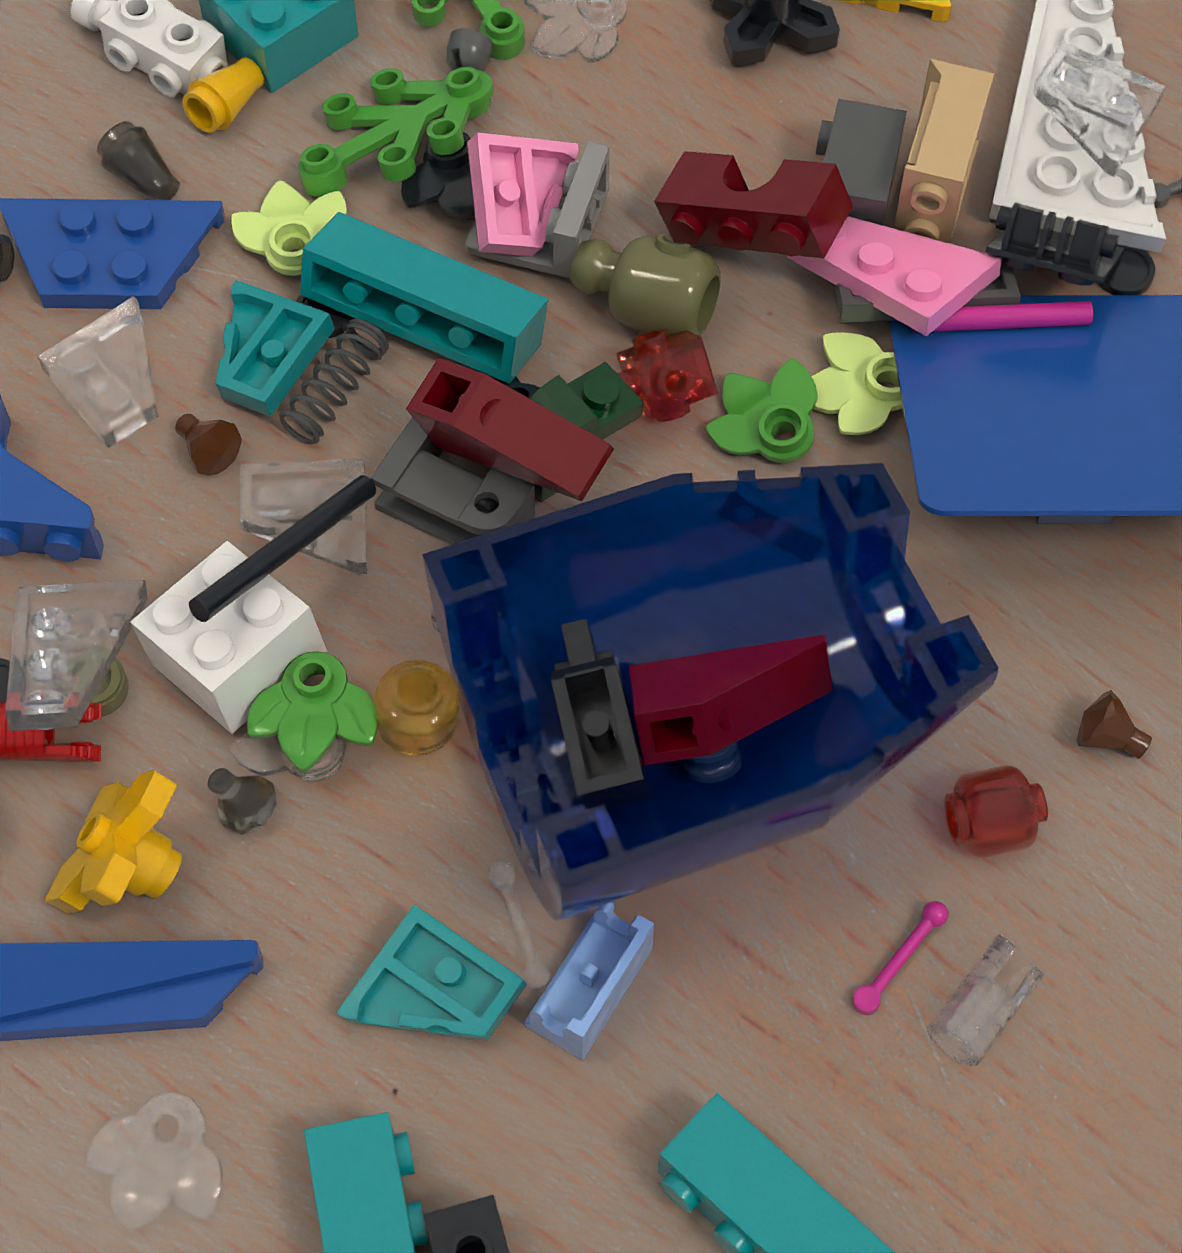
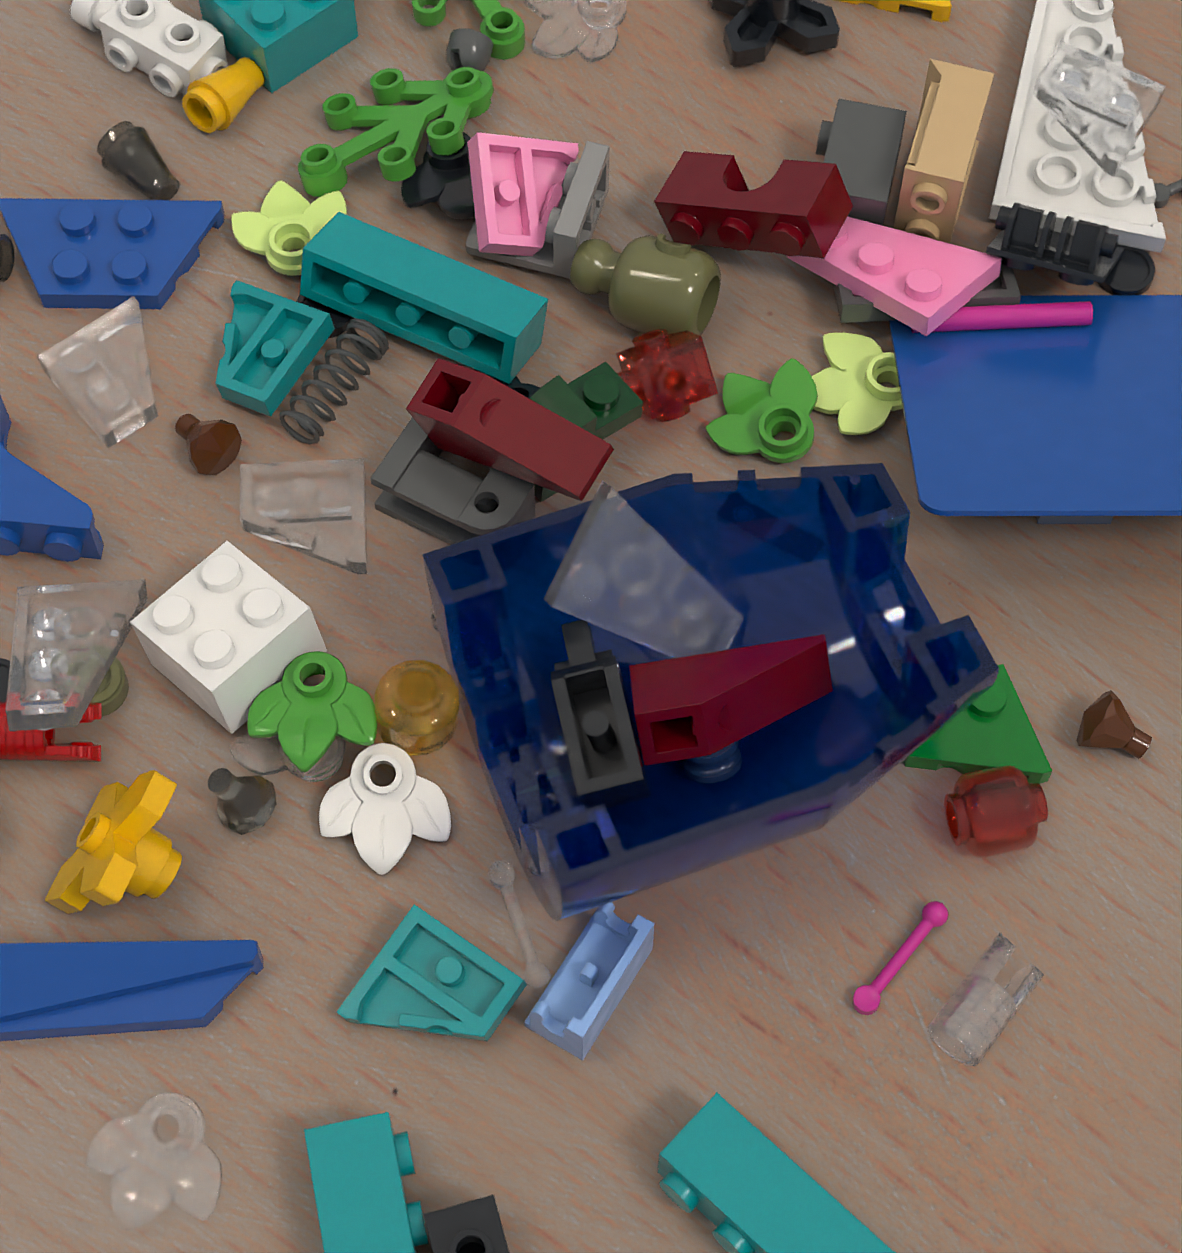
(281, 549): black bar -> none
(388, 815): none -> white plate
(638, 586): none -> clear wing
(987, 736): none -> green wing

